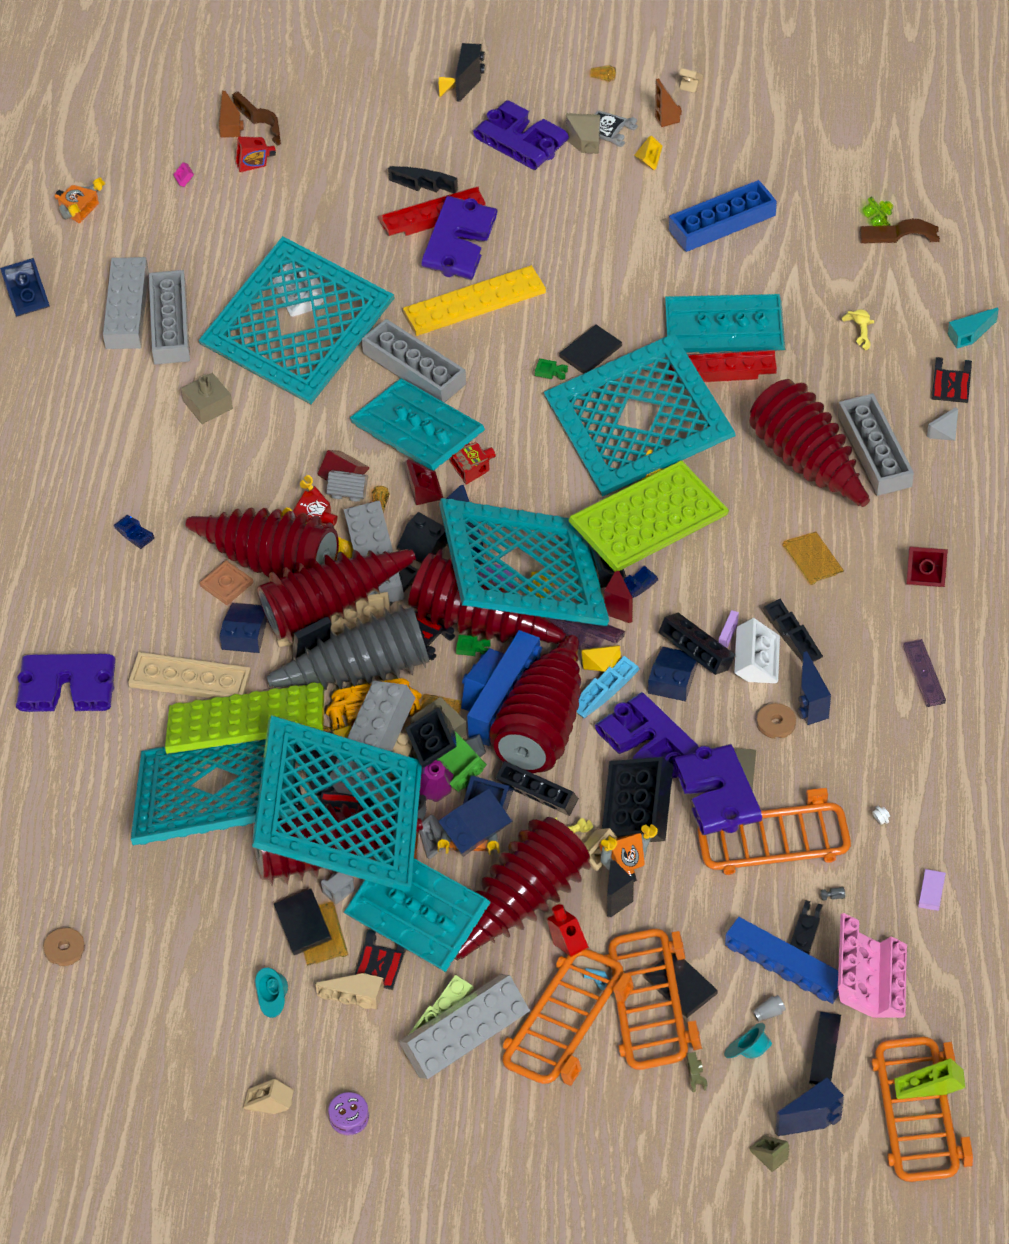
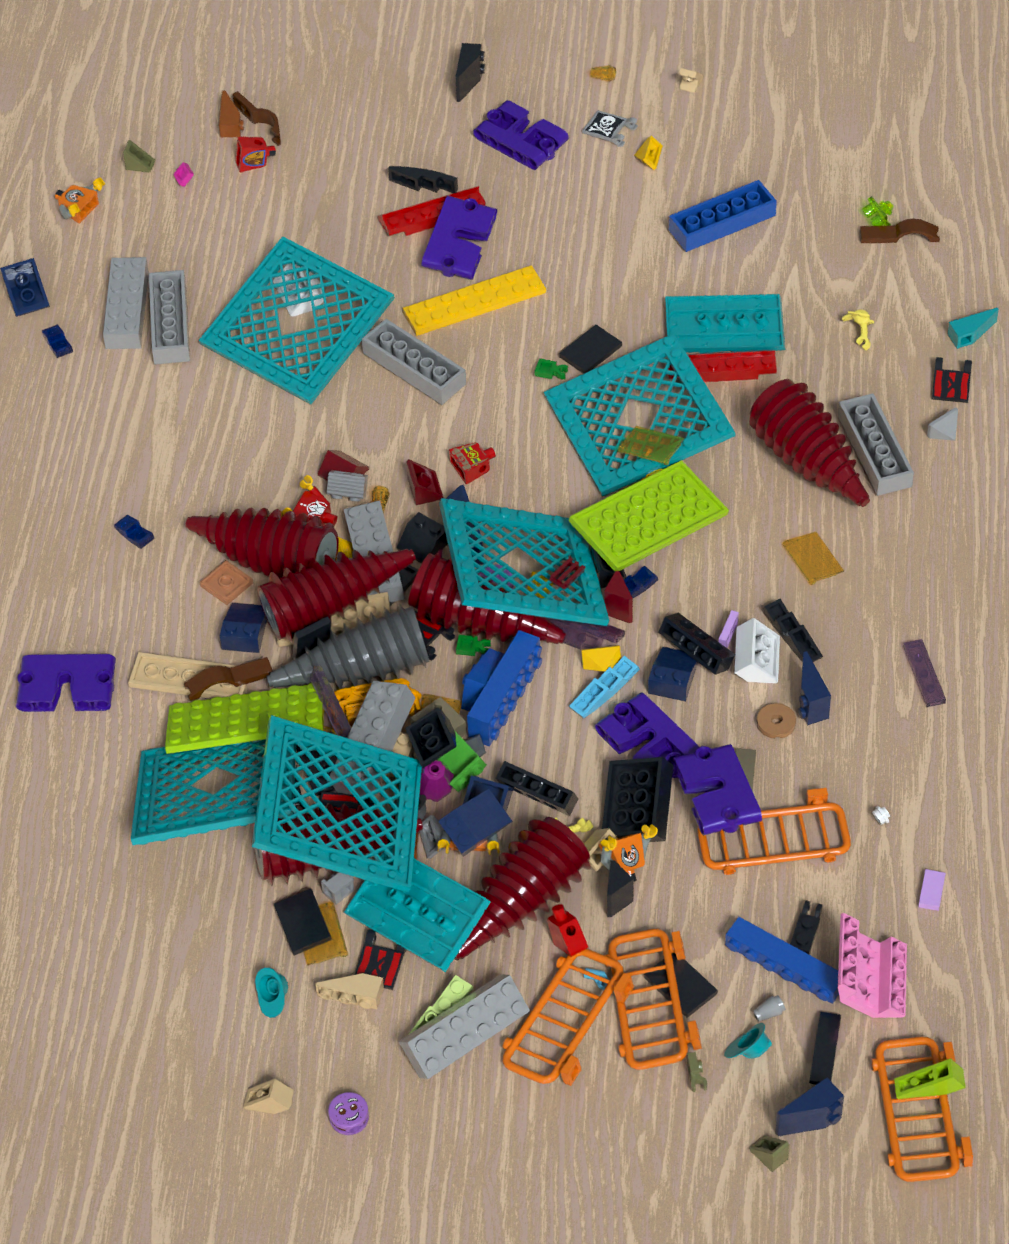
(56, 340): none -> clear blue slope
(61, 937): medium nougat tile -> none
(137, 159): none -> olive slope
(207, 398): dark tan brick -> none
(236, 675): none -> reddish brown piece
(330, 702): none -> tile
(417, 424): teal piece -> none
(446, 85): yellow slope -> none
(540, 711): dark red cone -> none
(572, 566): none -> dark red tile
(584, 132): dark tan slope -> none
(650, 444): none -> clear yellow piece
(666, 109): dark orange slope -> none
(835, 893): dark grey piece -> none
(926, 566): dark red slope -> none

